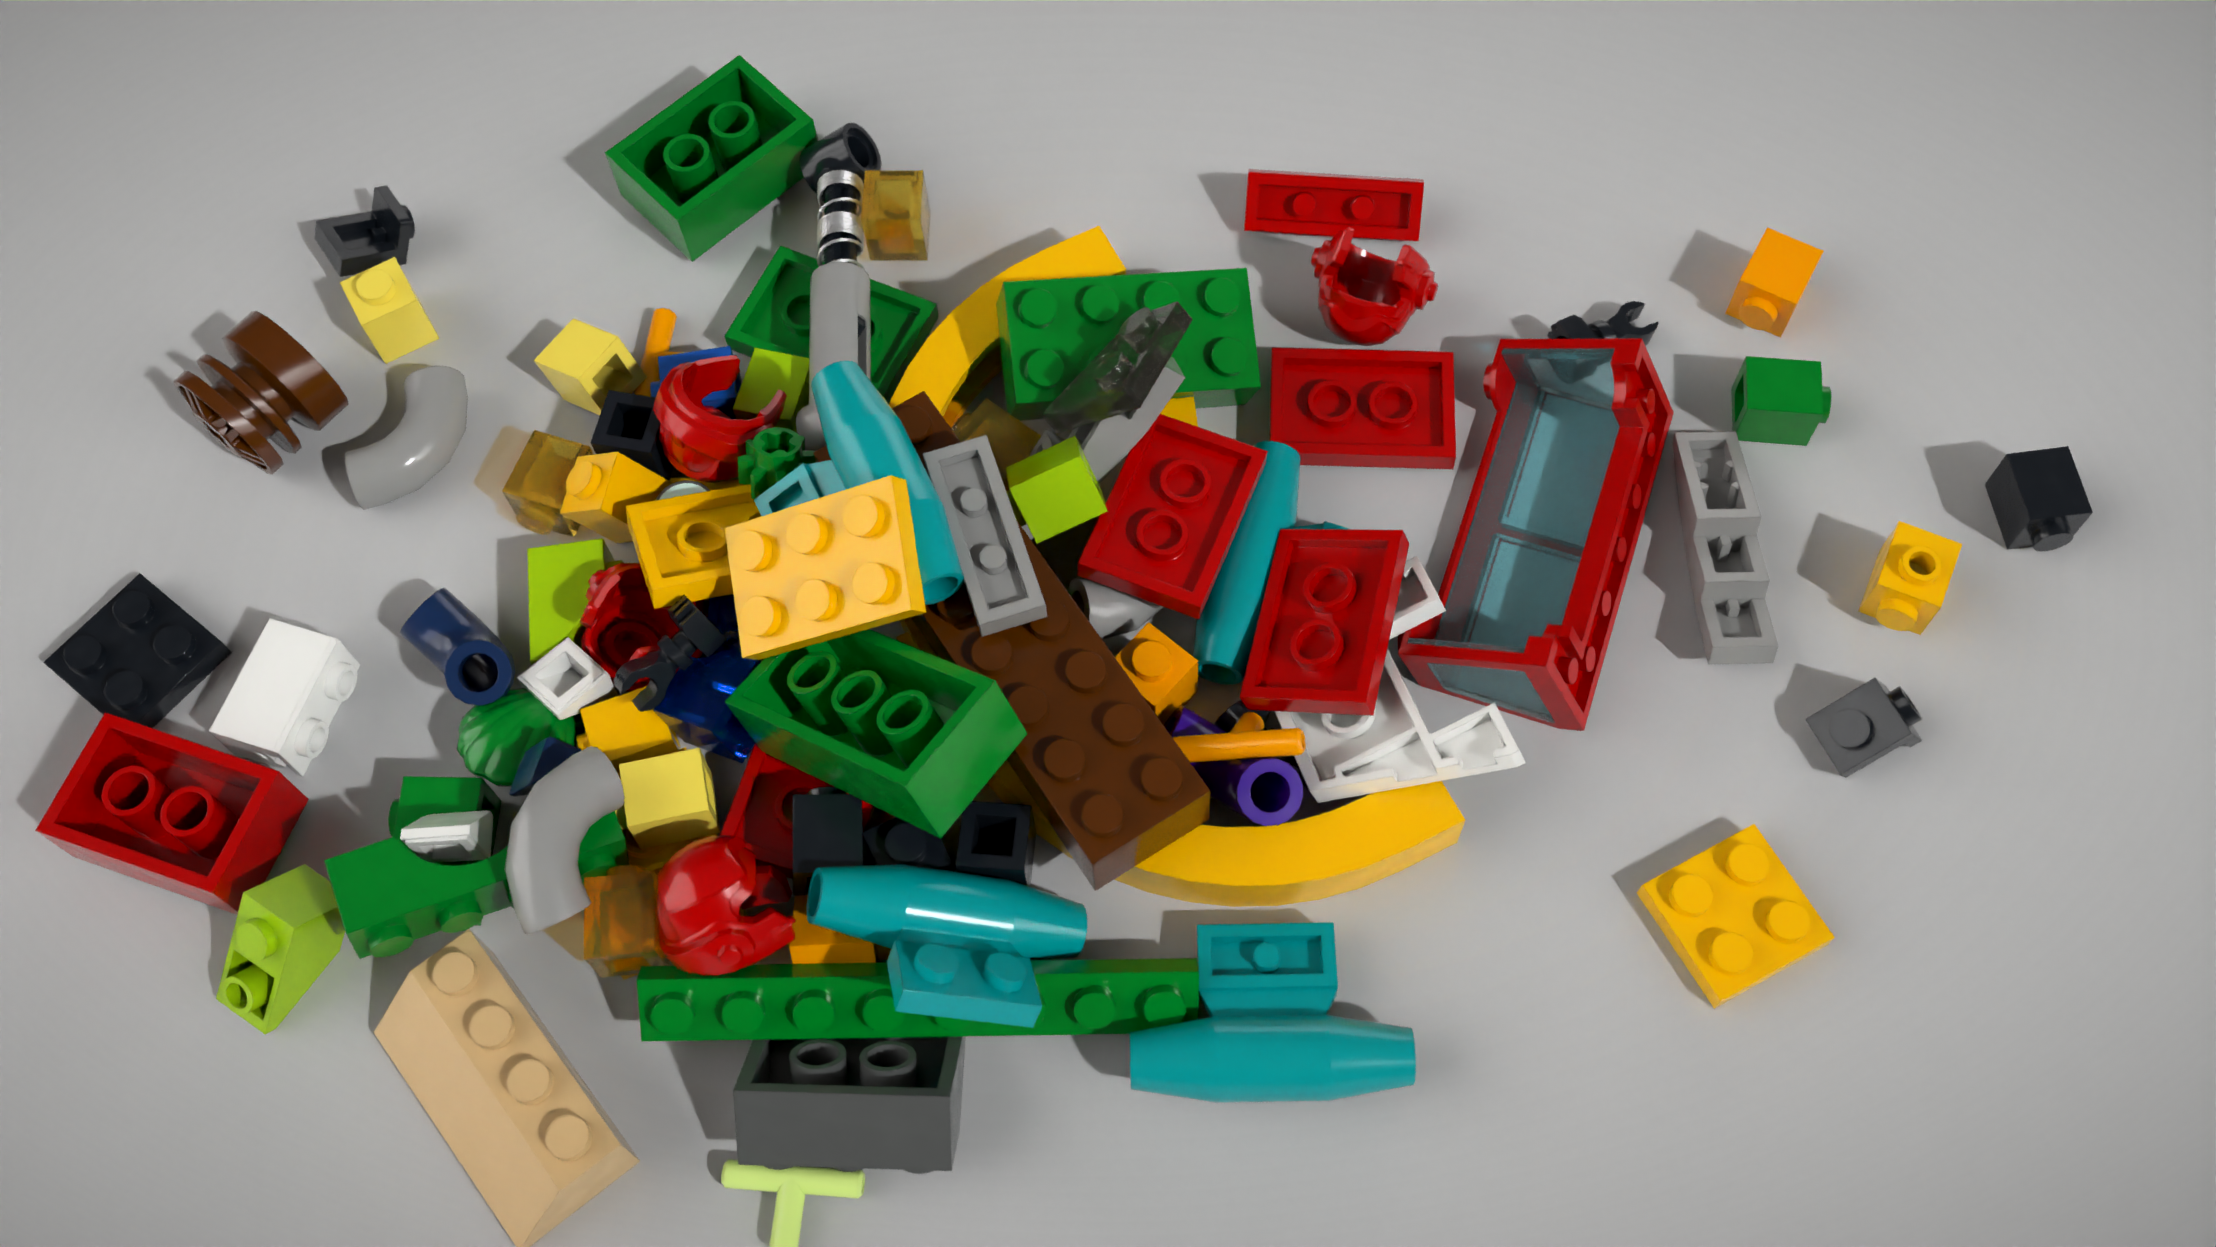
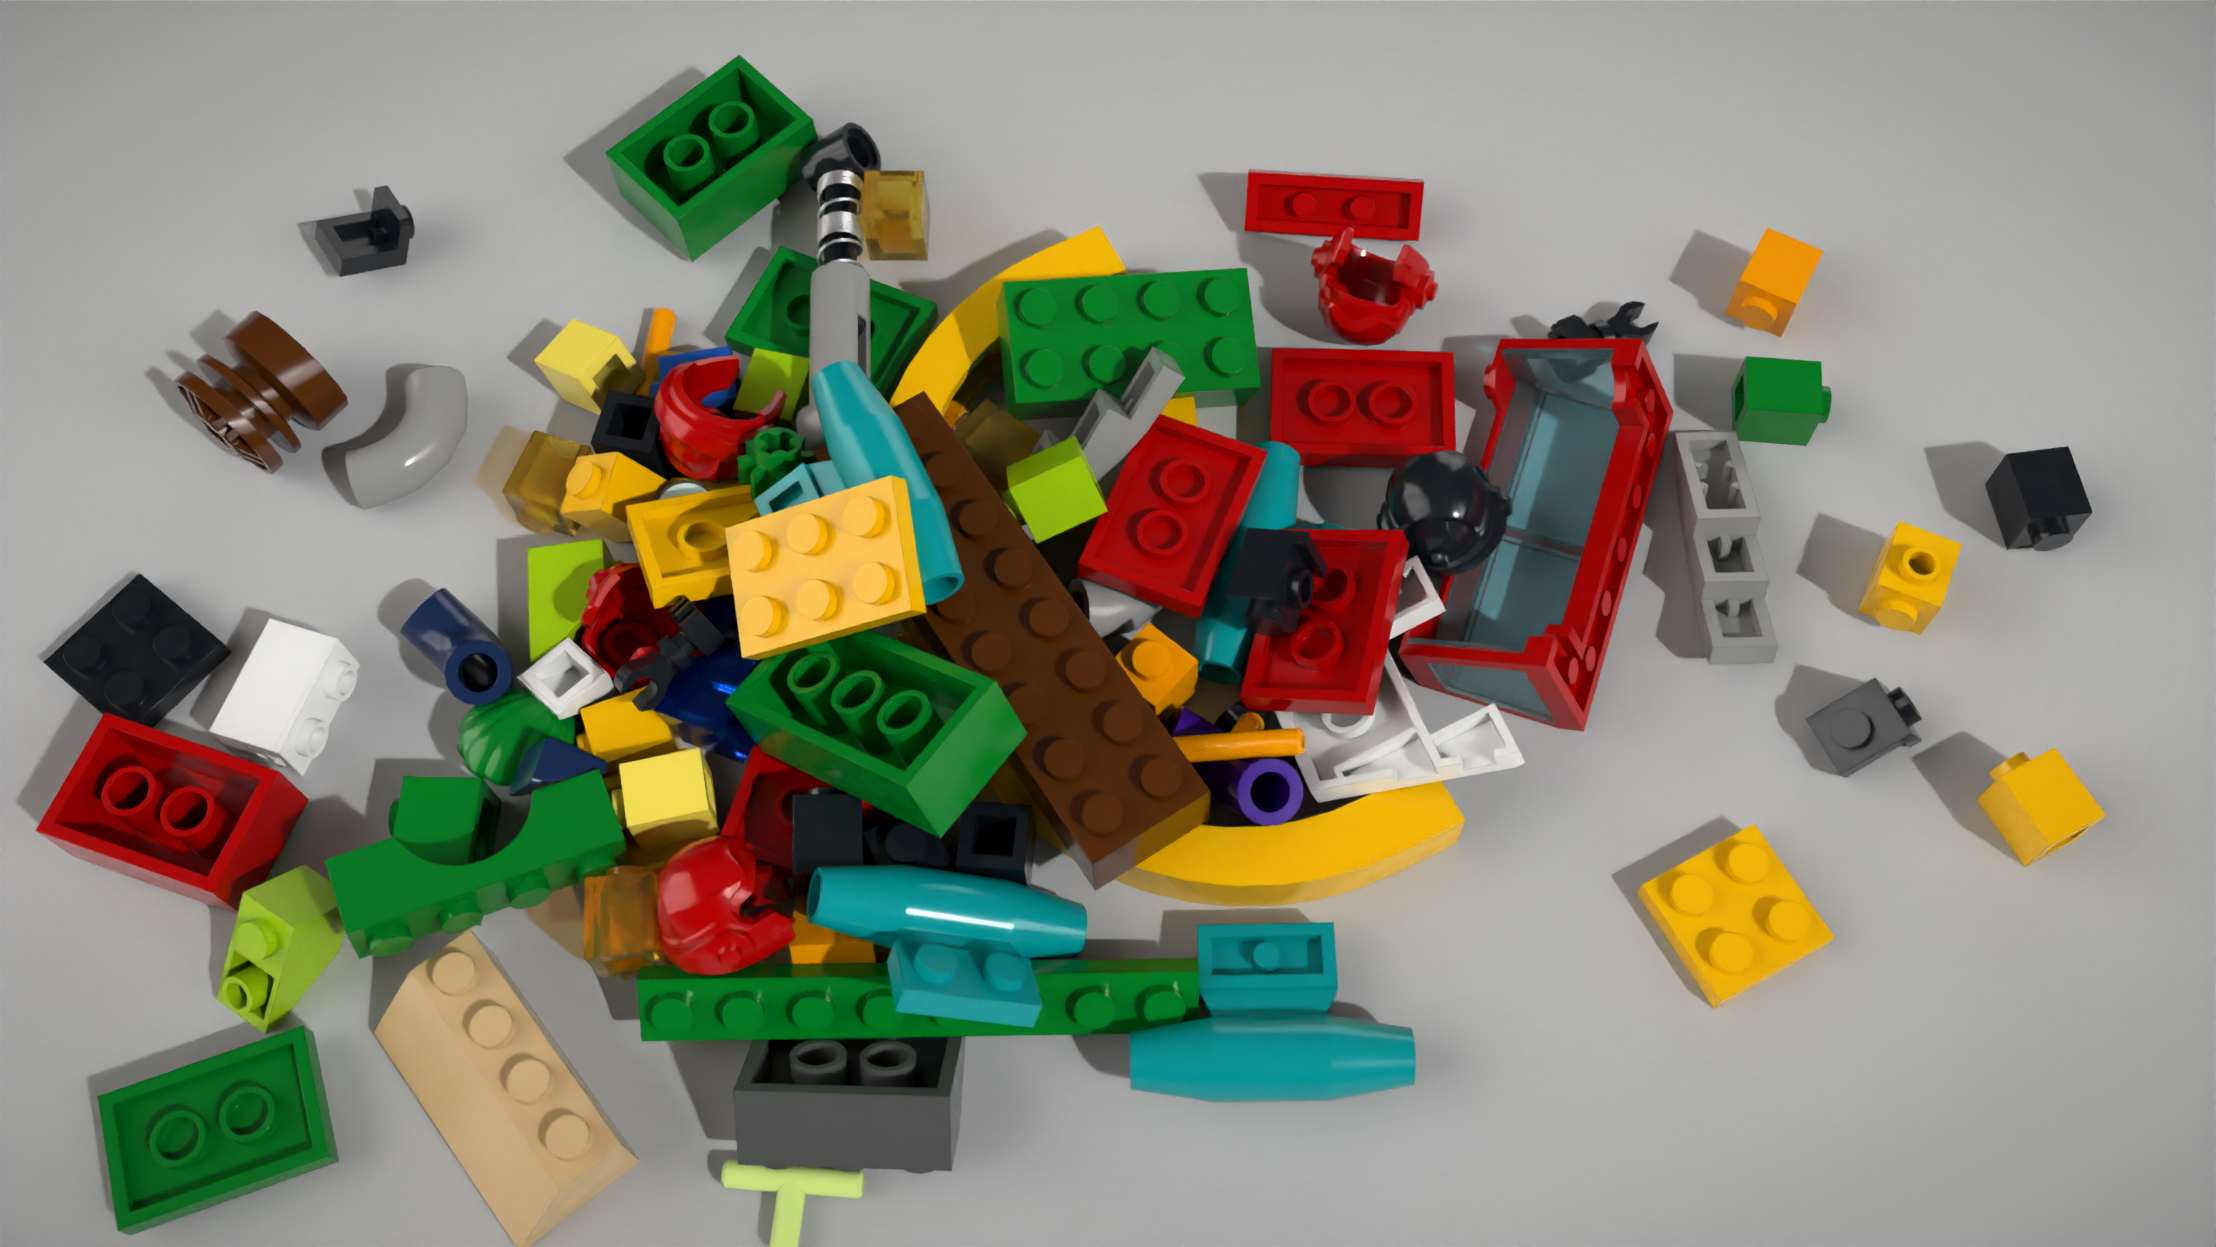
(216, 1130): none -> green plate
(389, 310): light yellow brick -> none
(450, 836): white slope -> none
(548, 836): light grey cylinder -> none
(986, 536): light grey plate -> none
(1122, 371): clear smoke wing -> none
(1274, 579): none -> black brick
(1445, 511): none -> black helmet
(2039, 805): none -> yellow brick

